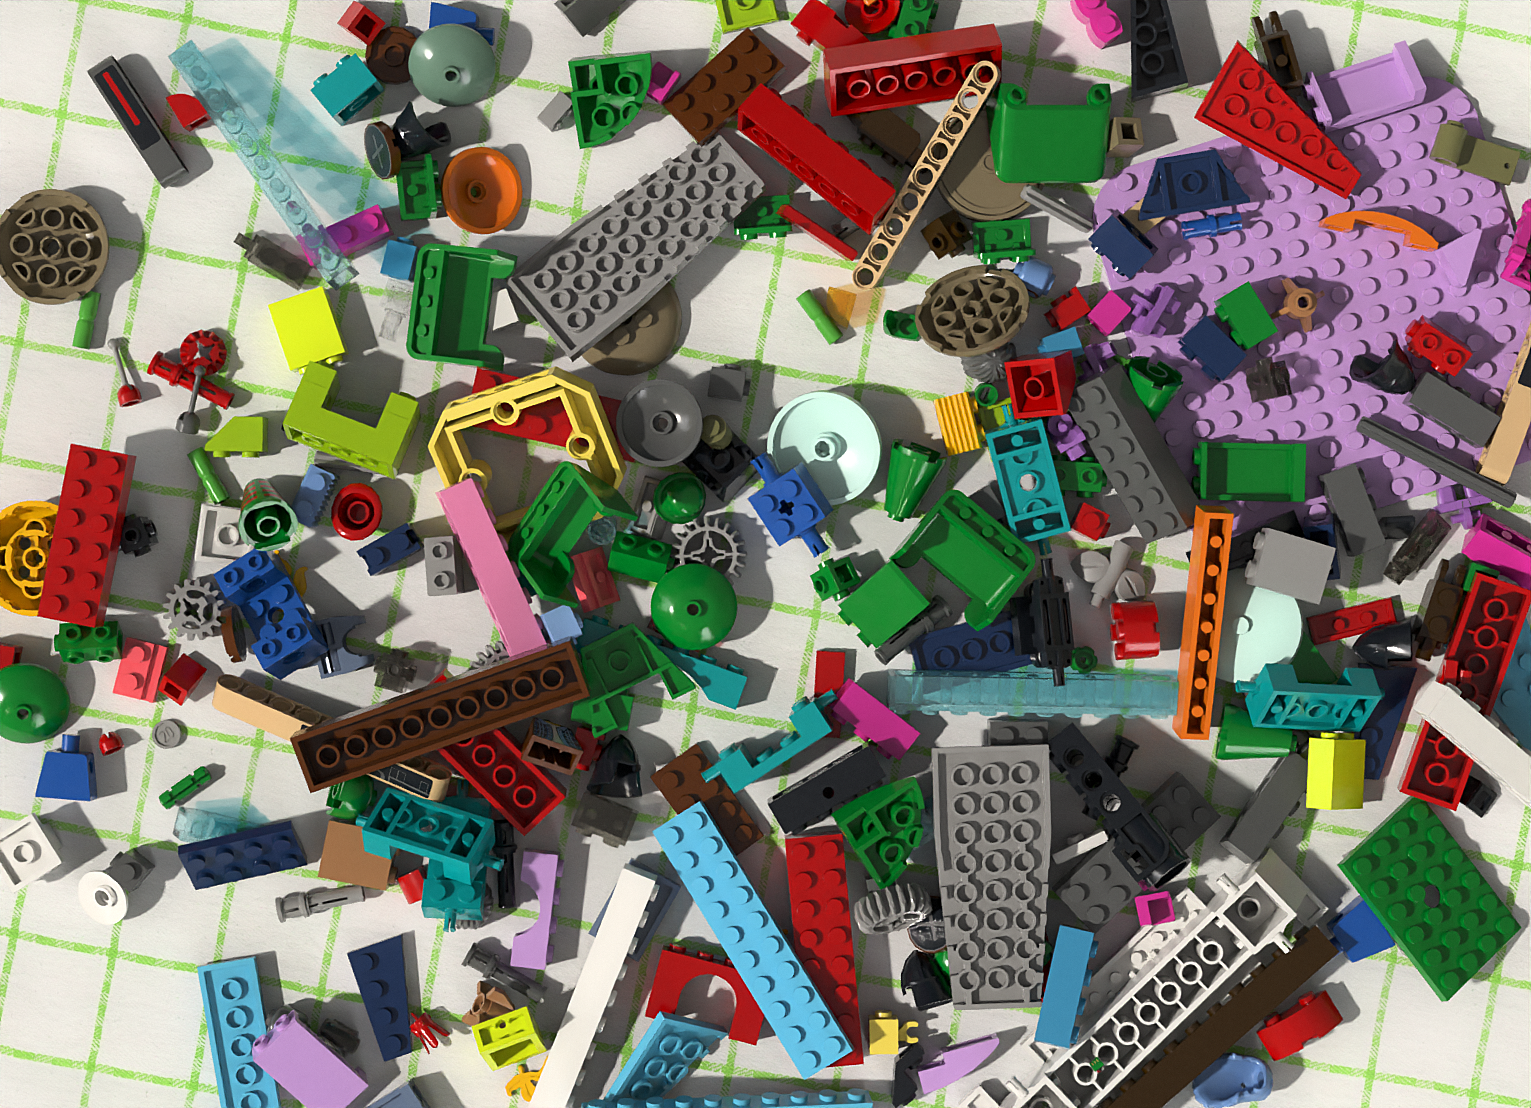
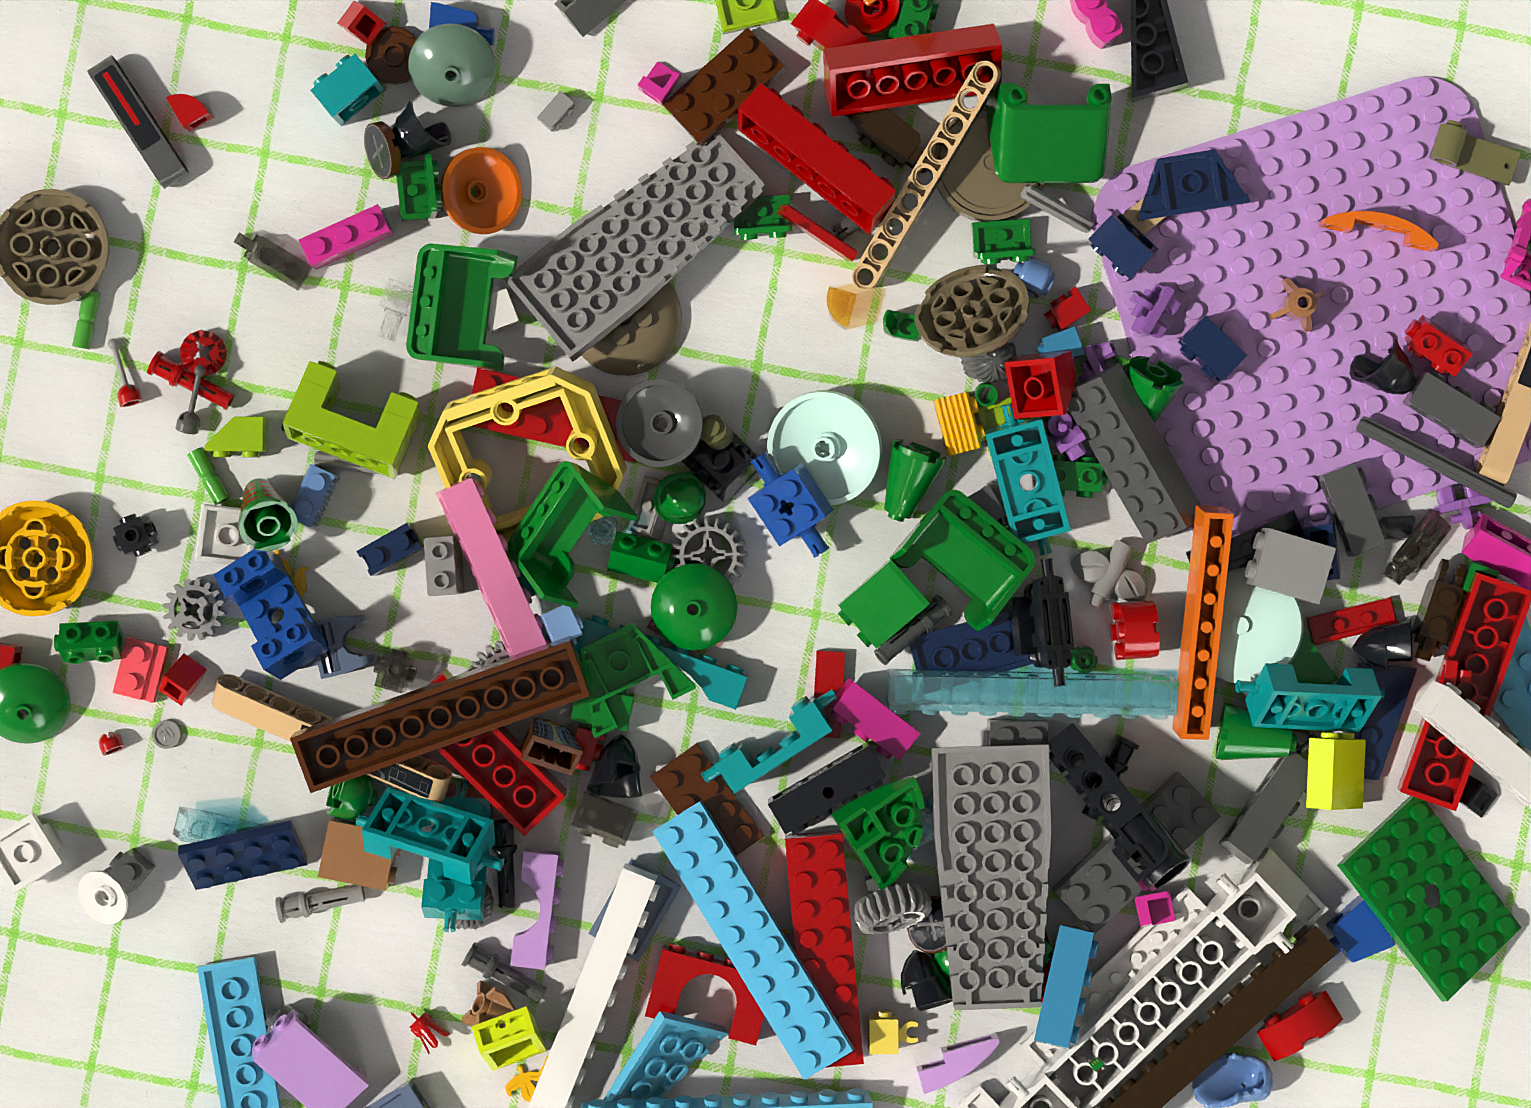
(68, 772): blue torso -> none
(86, 536): red brick -> none
(185, 787): green axle -> none
(233, 634): tile -> none
(263, 165): clear light blue brick -> none
(308, 329): neon yellow brick -> none
(339, 1037): clear smoke brick -> none
(356, 511): red hat -> none
(382, 984): dark blue wing -> none
(400, 259): dark azure brick -> none
(412, 884): red brick -> none
(593, 580): coral plate -> none
(607, 93): green brick -> none
(728, 383): dark grey brick -> none
(817, 313): bright green piece -> none
(835, 579): green brick -> none
(902, 1084): black slope -> none
(947, 235): dark brown brick -> none
(1078, 844): white plate -> none
(1090, 522): red brick -> none
(1108, 313): dark pink panel -> none
(1124, 137): dark tan brick -> none
(1211, 225): blue pin -> none
(1245, 316): green brick -> none
(1249, 472): green panel -> none
(1264, 117): red wing -> none
(1268, 380): clear smoke brick -> none
(1277, 54): dark brown hinge -> none
(1365, 89): lavender panel -> none
(1458, 257): lavender slope -> none

